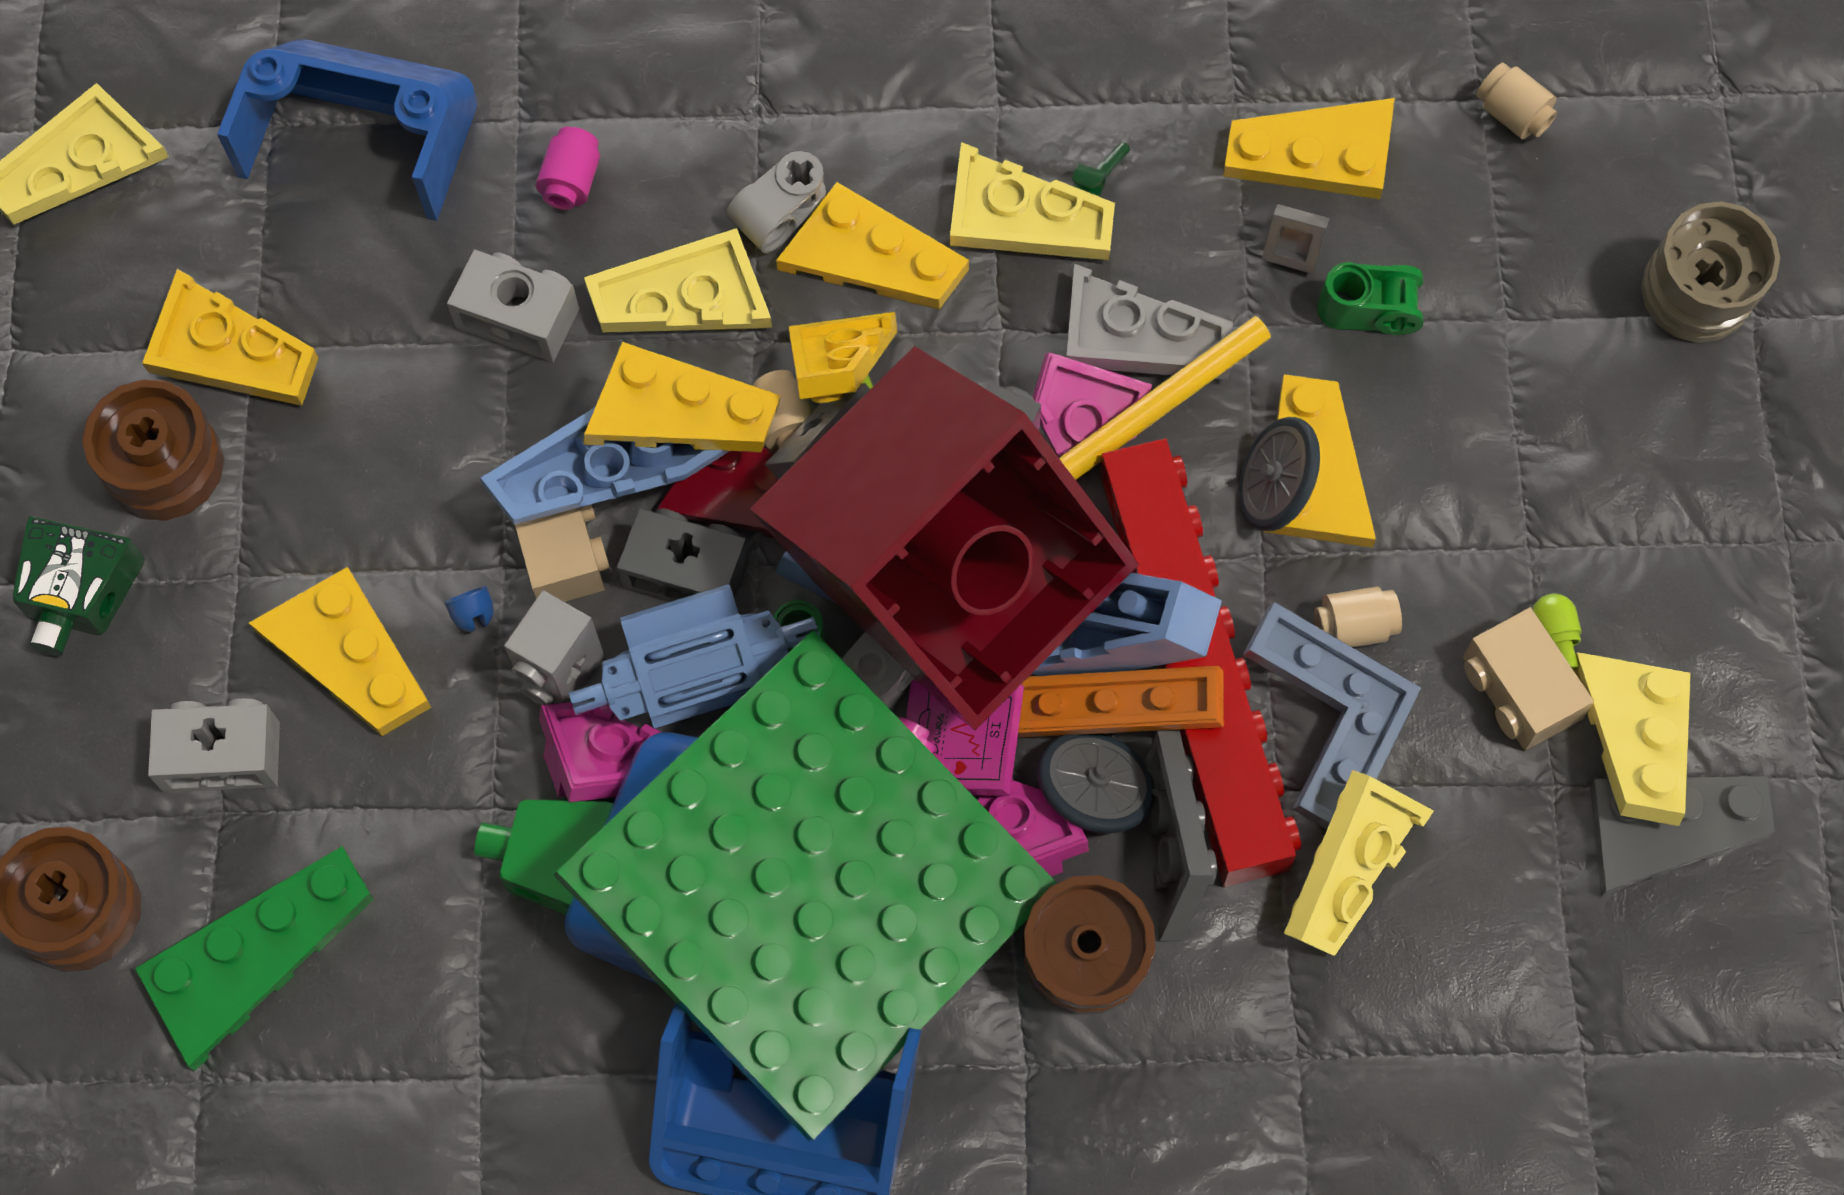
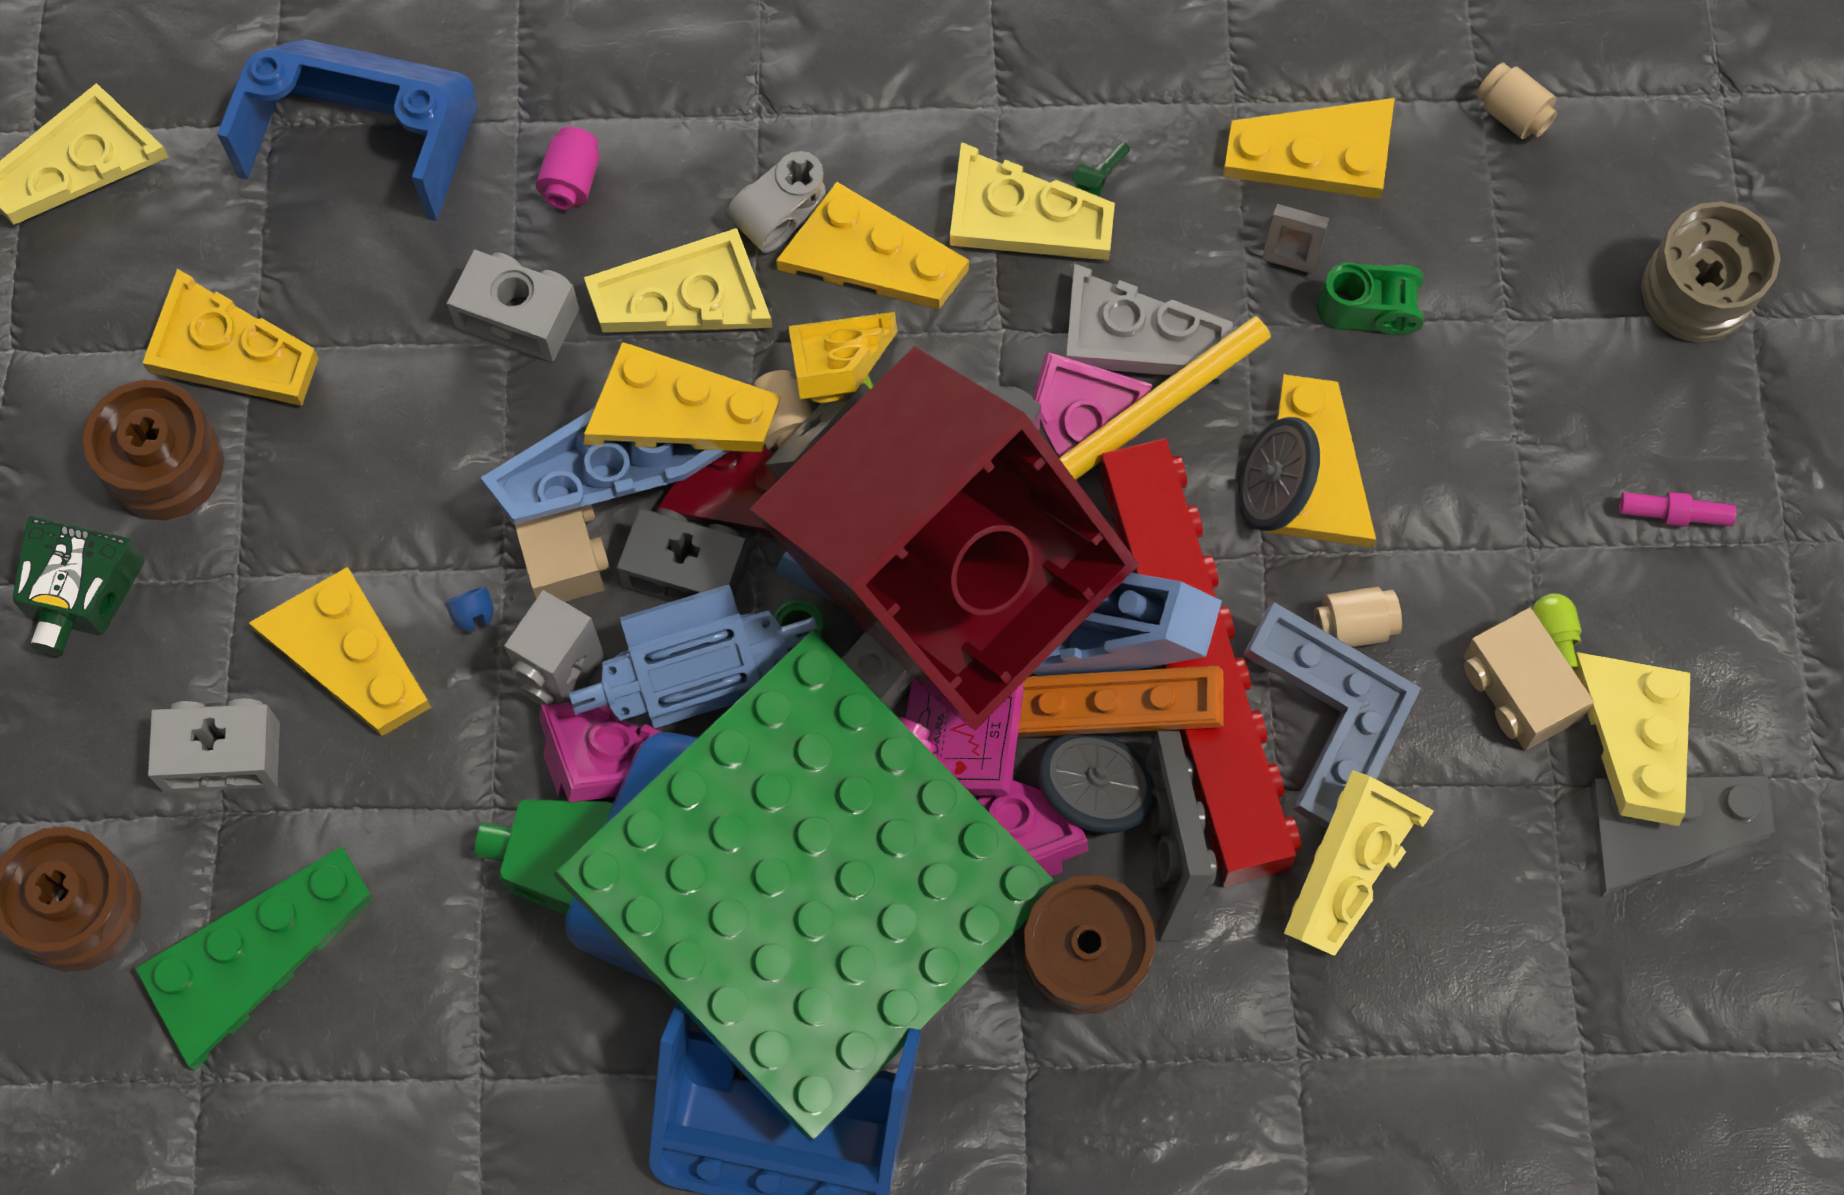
(1677, 509): none -> dark pink bar

